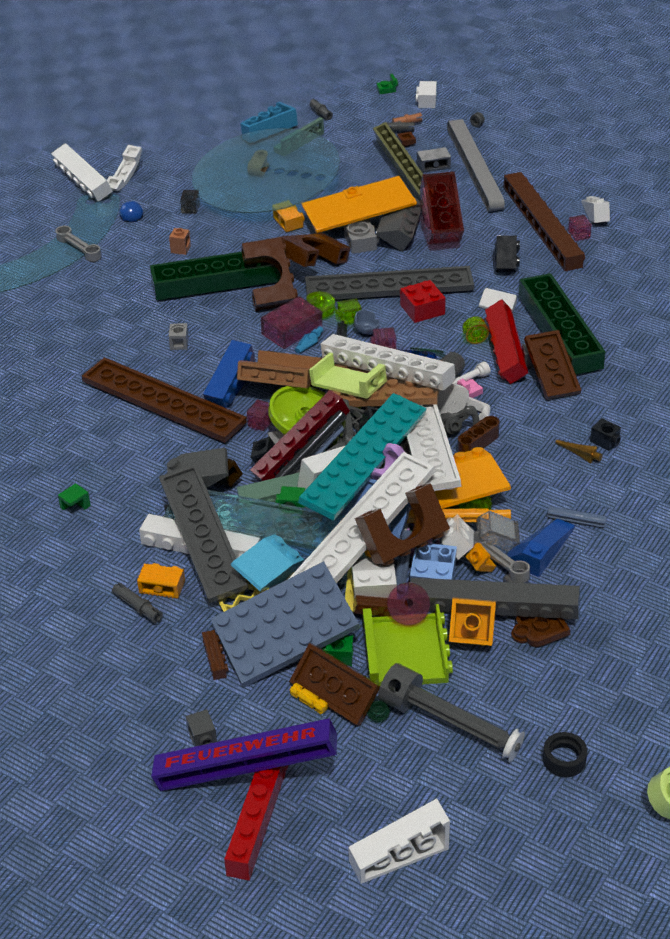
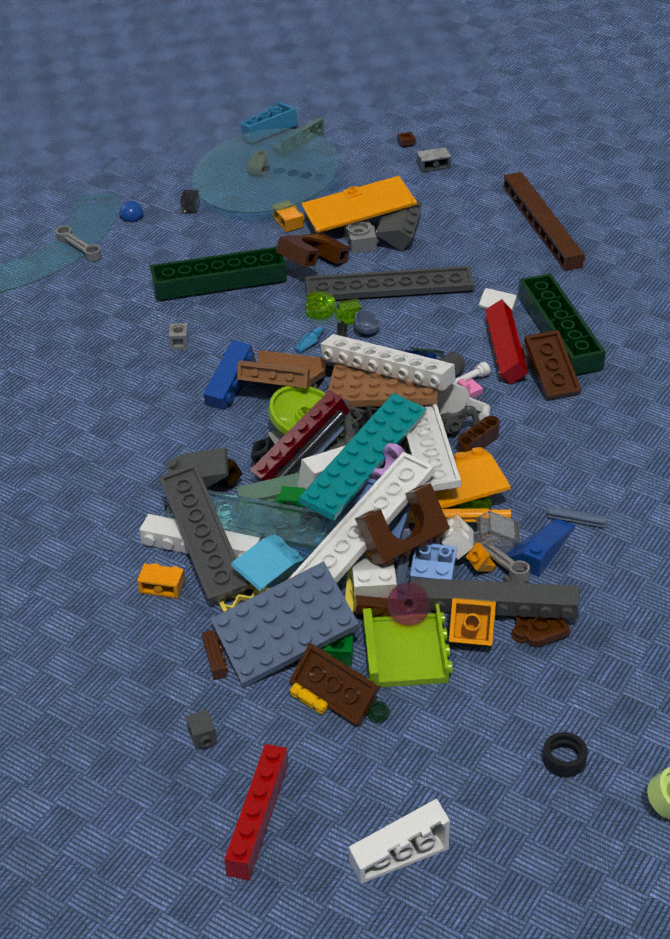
(74, 495): green panel -> none
(81, 172): white brick -> none
(126, 169): white slope -> none
(142, 606): dark grey pin -> none
(165, 399): reddish brown plate -> none
(180, 241): nougat brick -> none
(245, 754): dark purple brick -> none
(258, 415): clear pink brick -> none
(271, 252): reddish brown arch -> none
(290, 322): clear pink brick -> none
(321, 109): dark grey pin -> none
(347, 381): yellowish green panel -> none
(384, 337): clear pink brick -> none
(387, 86): green bracket -> none
(399, 157): olive brick -> none
(401, 126): dark grey pin -> none
(403, 689): dark grey piece -> none
(409, 118): nougat pin -> none
(422, 301): red brick -> none
(426, 94): white brick -> none
(441, 208): clear red brick -> none
(475, 165): light grey beam -> none
(475, 330): clear neon green wheel -> none
(477, 119): dark grey bush -> none
(506, 253): black brick -> none
(579, 227): clear pink brick -> none
(586, 452): pearl gold piece -> none
(596, 209): white slope -> none
(605, 434): black brick -> none

